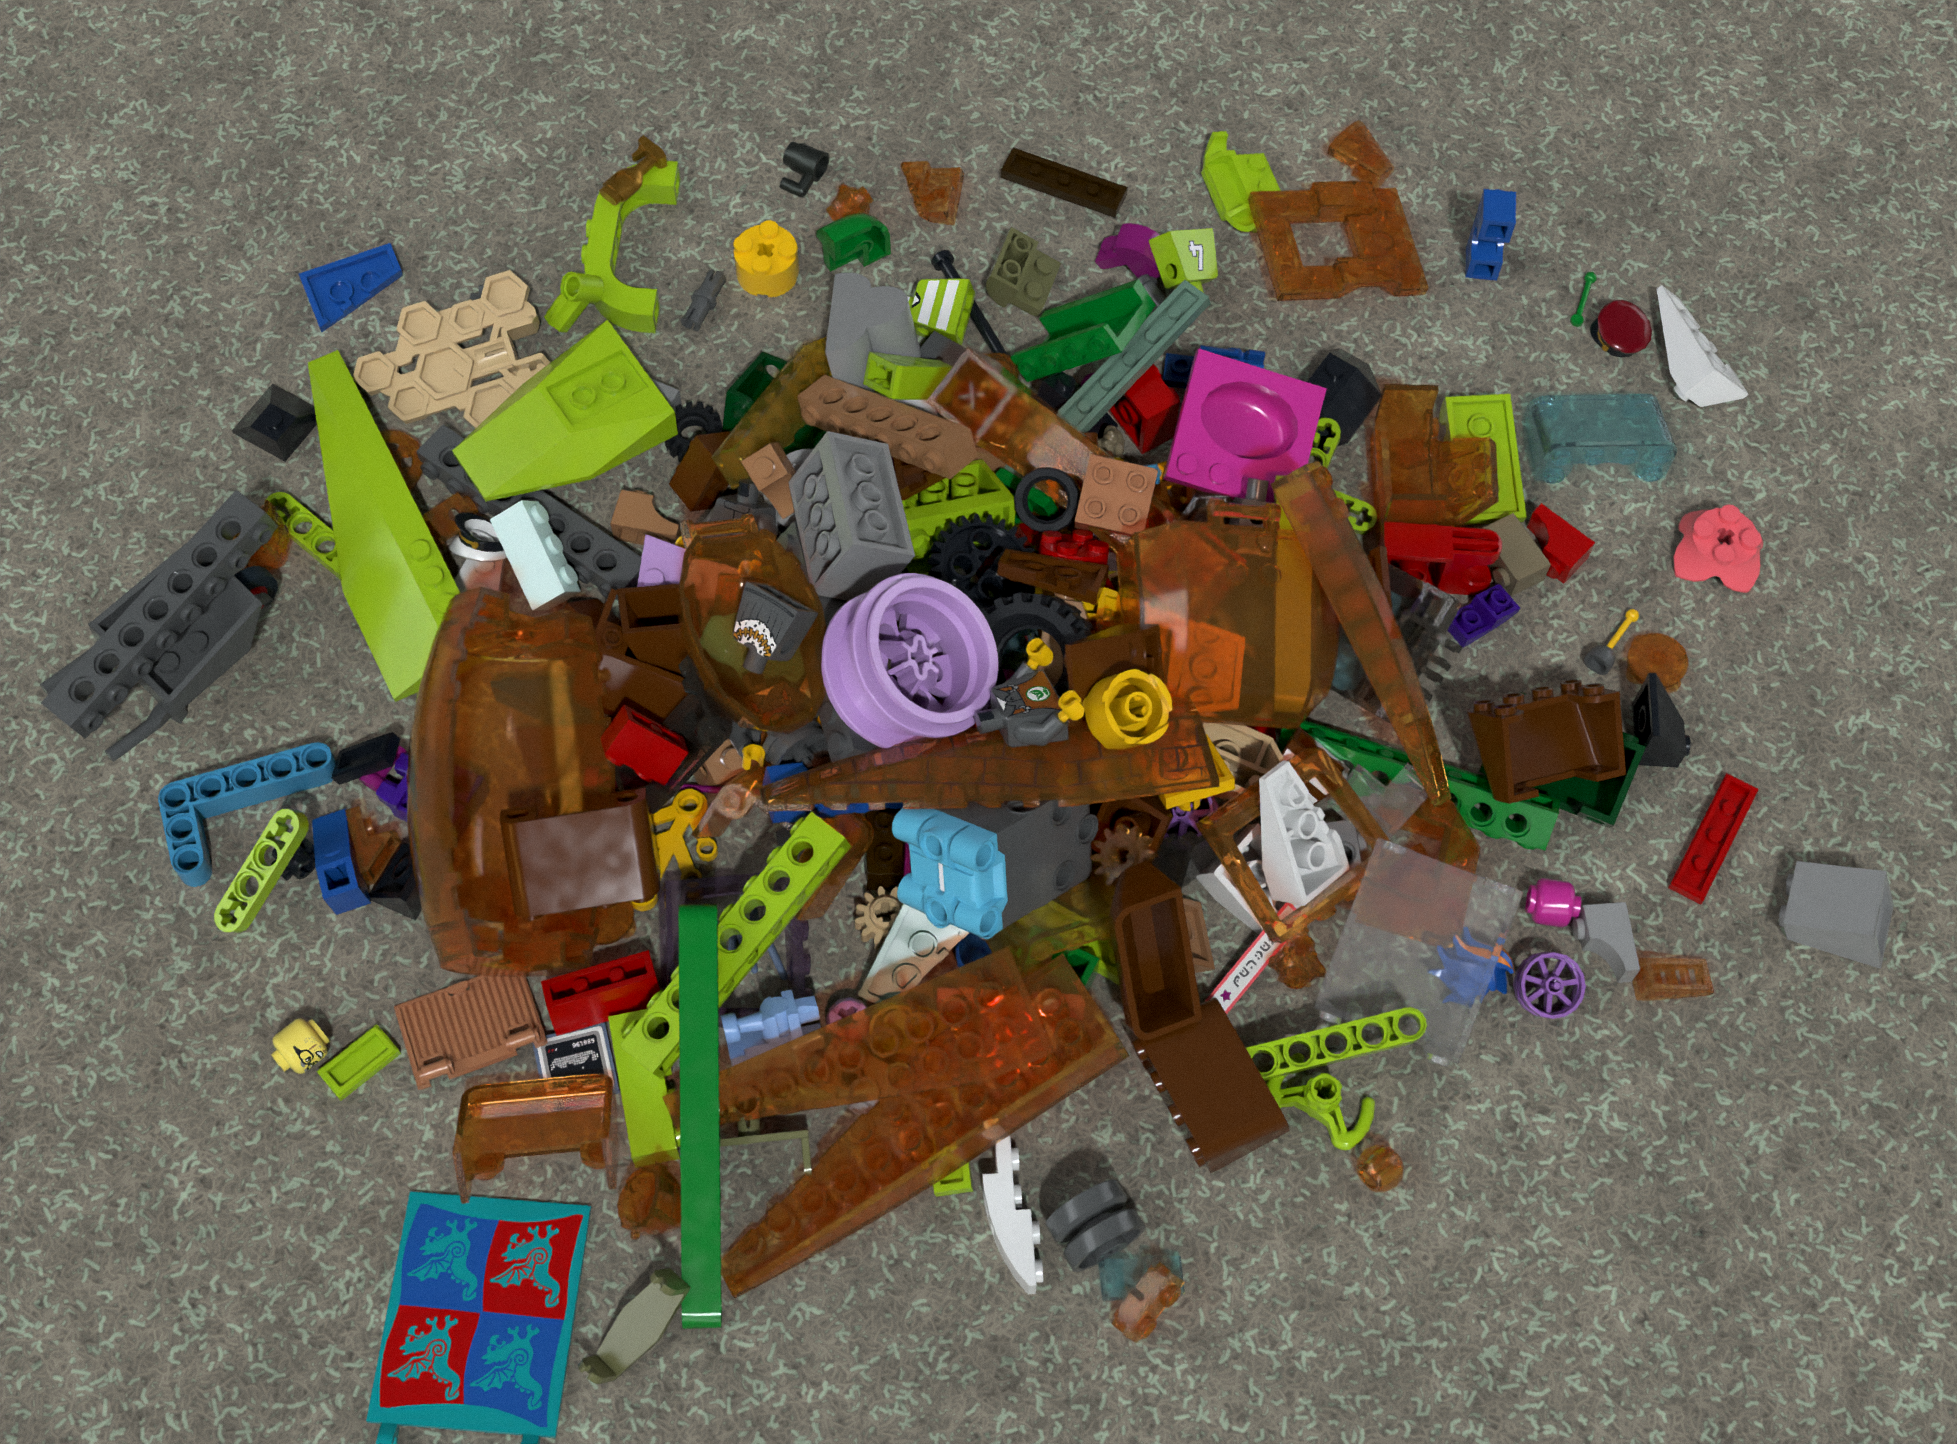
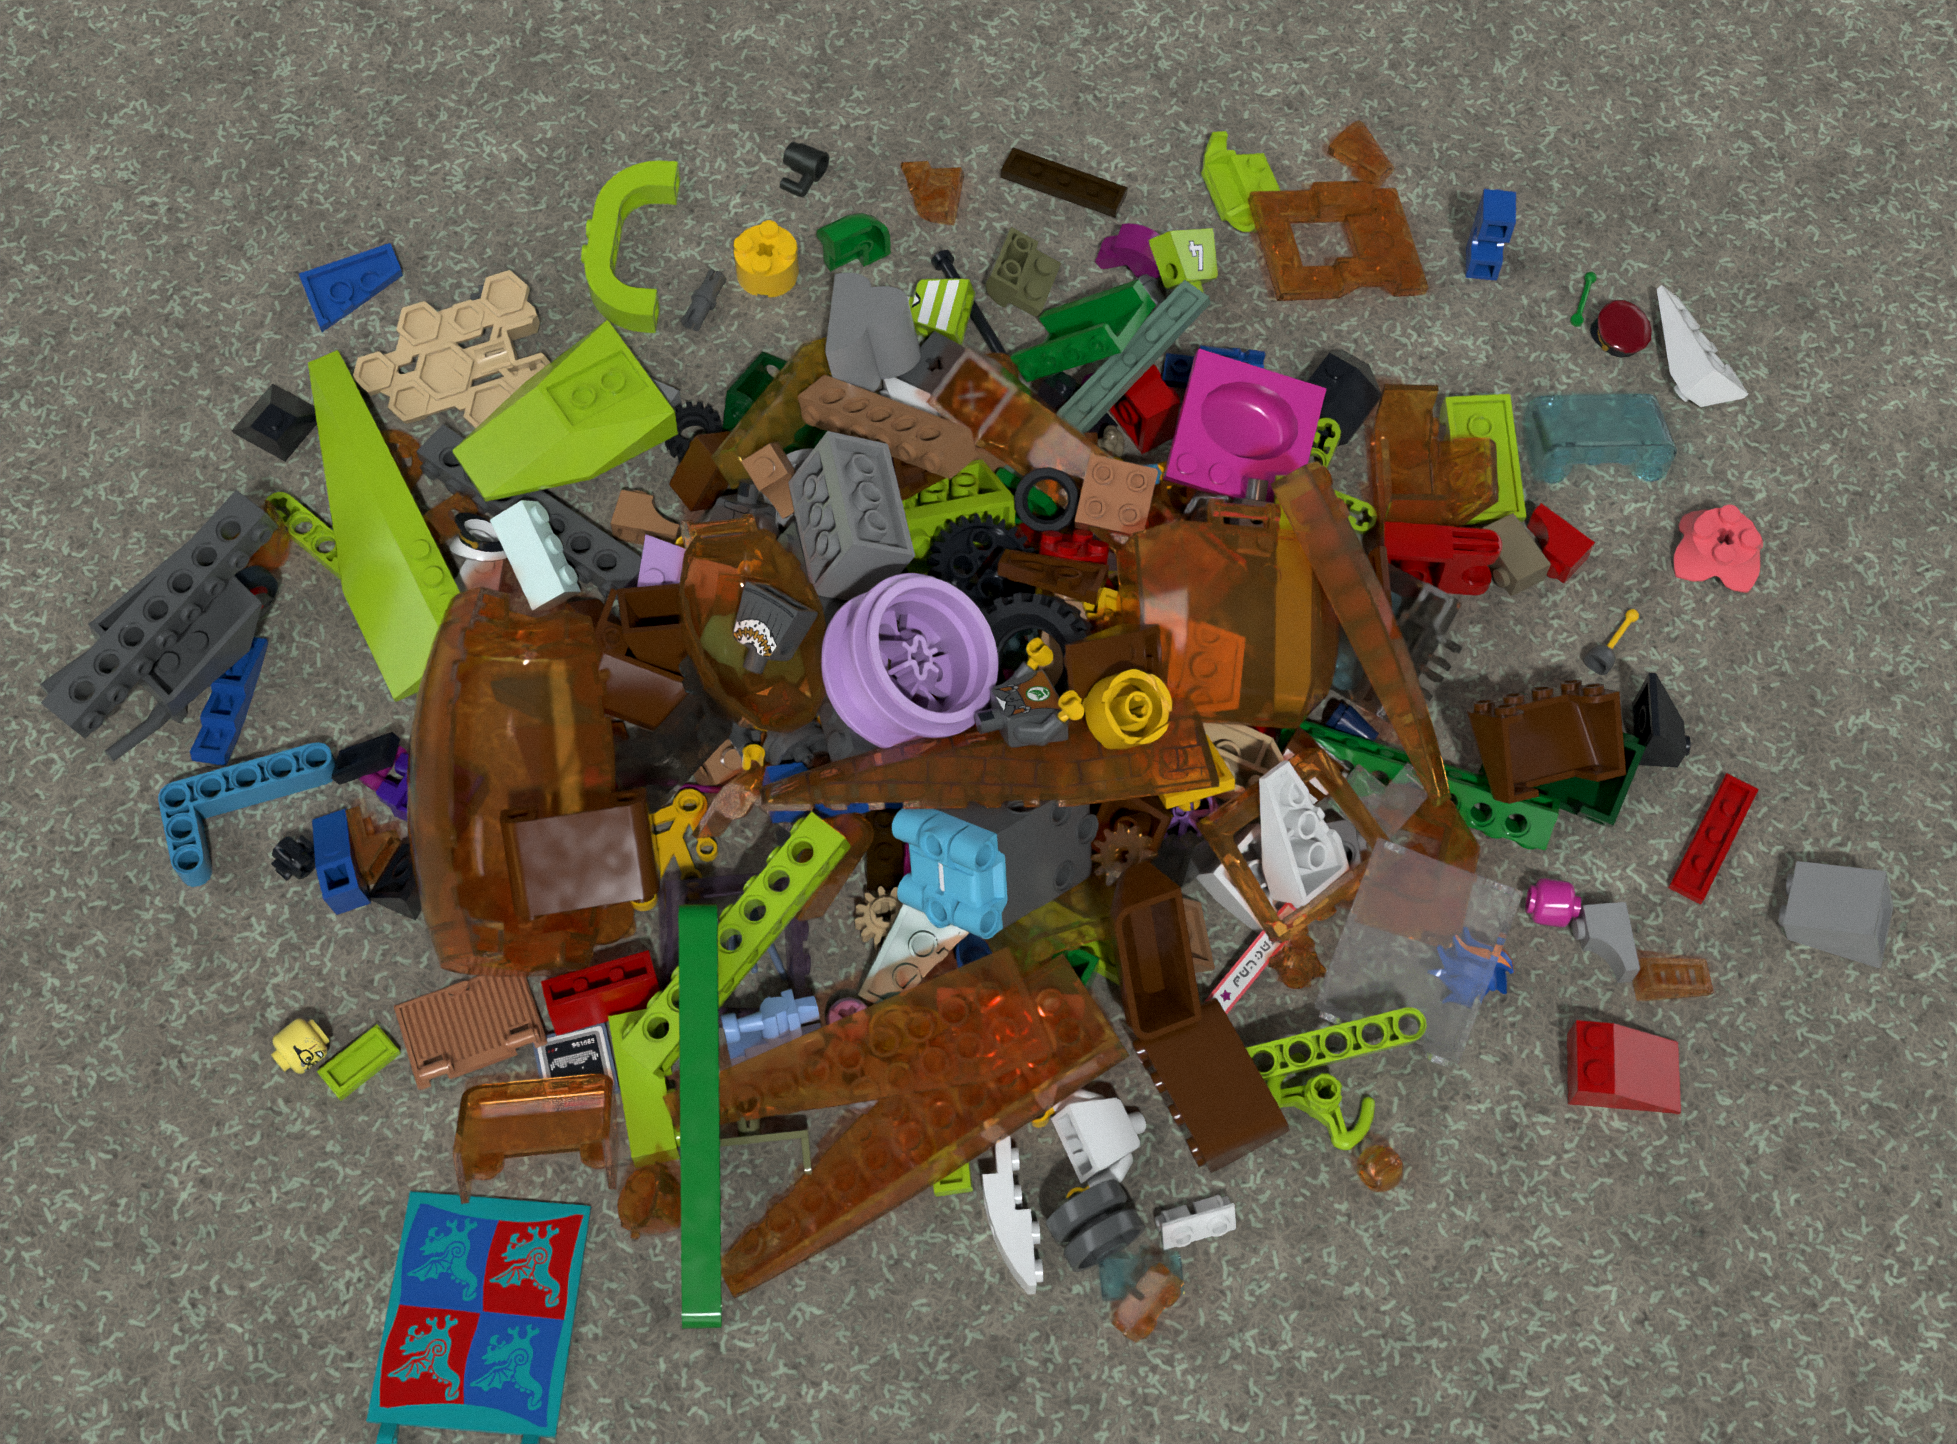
(228, 707): none -> blue slope
(256, 866): lime beam -> none
(575, 295): lime piece -> none
(629, 180): pearl gold piece -> none
(637, 1327): olive piece -> none
(643, 746): red brick -> none
(849, 201): clear orange rock -> none
(904, 375): lime slope -> none
(1095, 1136): none -> white torso
(1212, 1218): none -> white hinge
(1351, 722): none -> dark blue cone
(1482, 615): dark purple slope -> none
(1549, 985): medium lavender wheel -> none
(1622, 1068): none -> red slope
(1657, 655): clear orange piece -> none

